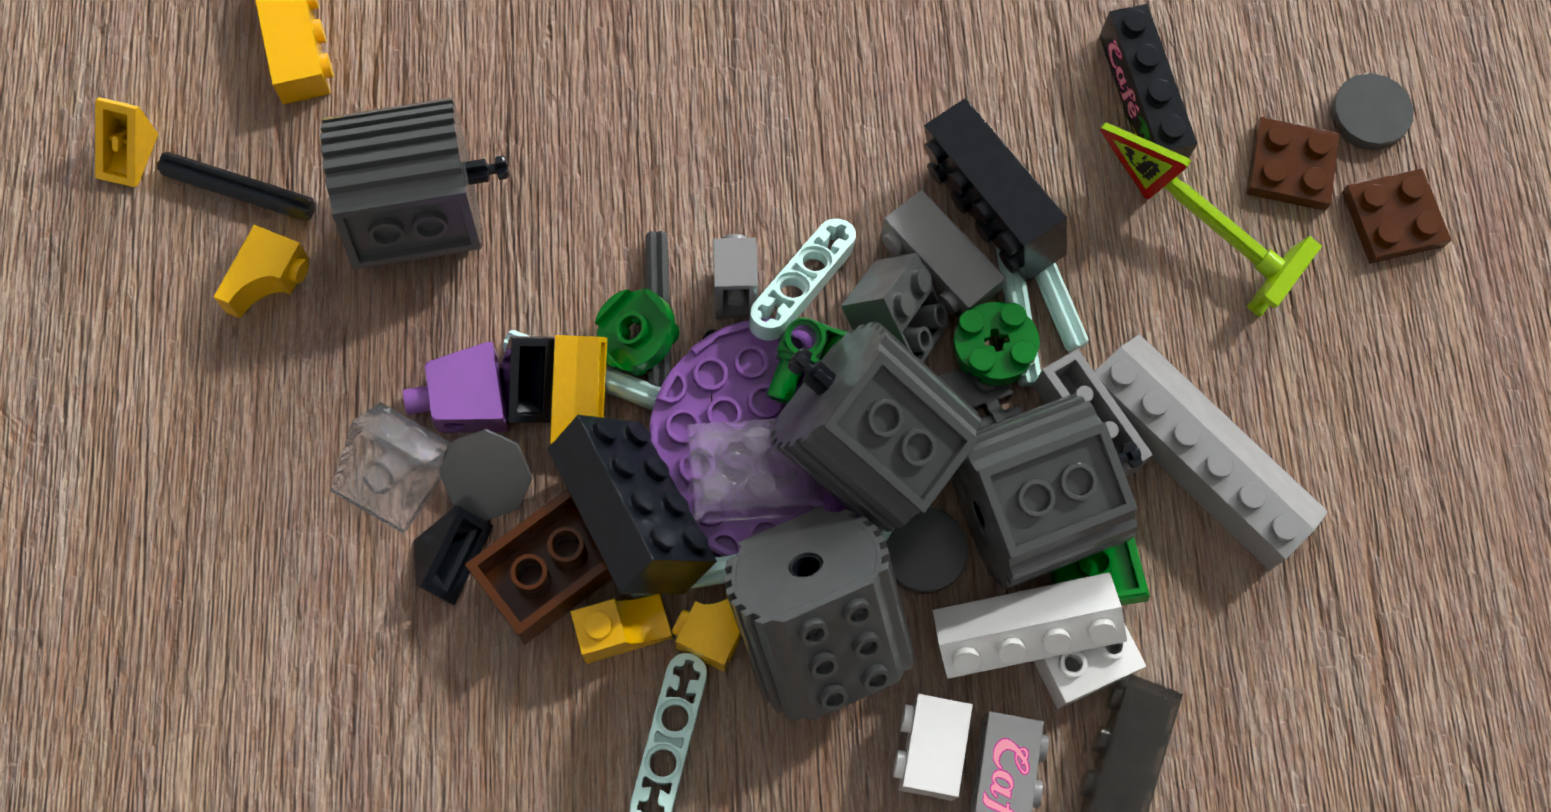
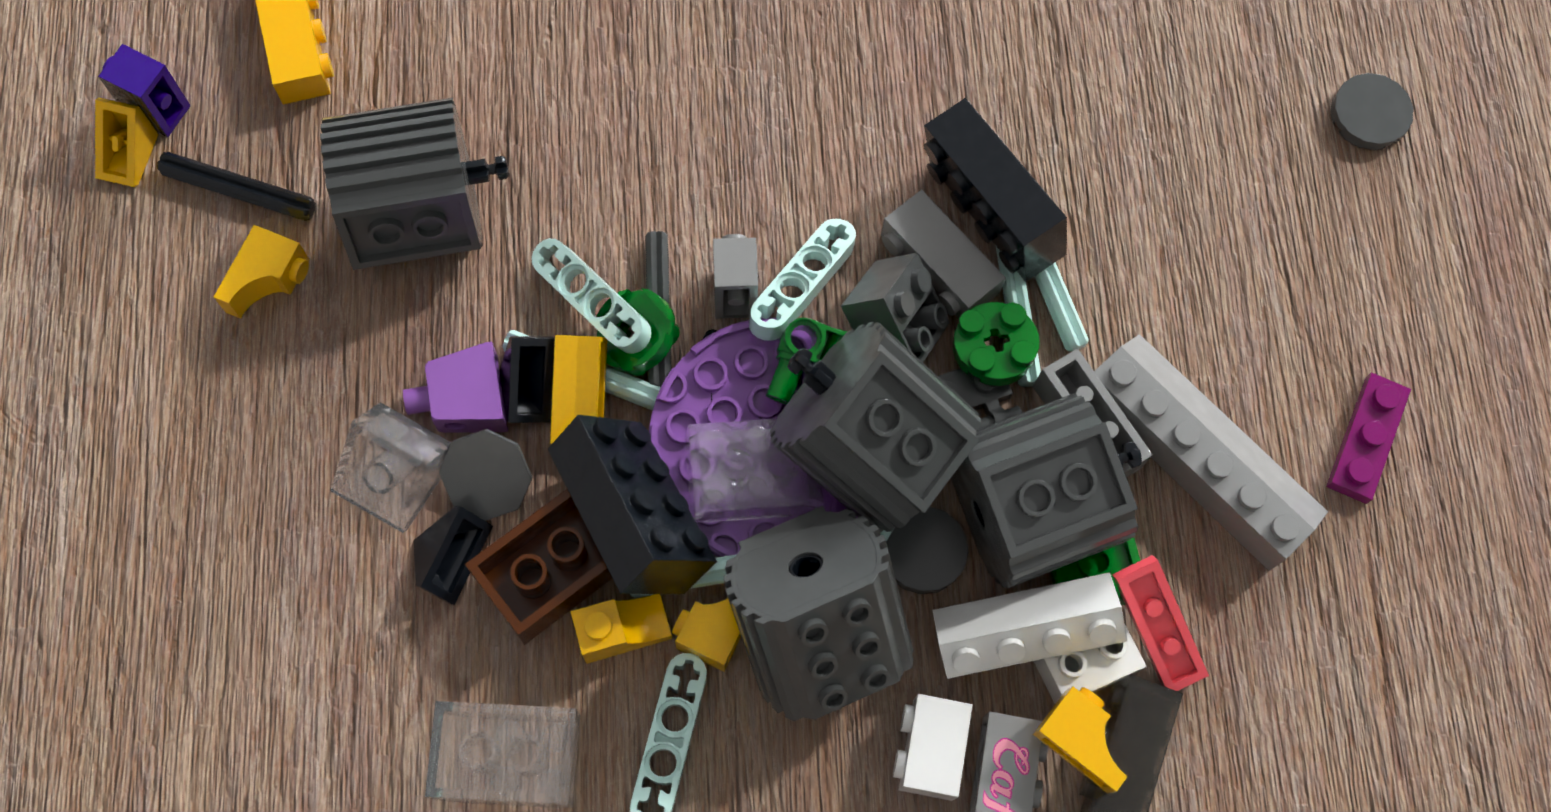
(147, 84): none -> dark purple brick
(503, 754): none -> clear brick
(589, 296): none -> light aqua beam
(1077, 734): none -> yellow arch
(1146, 80): black brick -> none
(1157, 168): lime piece -> none
(1160, 624): none -> coral plate
(1293, 163): reddish brown plate -> none
(1368, 438): none -> magenta plate
(1396, 215): reddish brown plate -> none

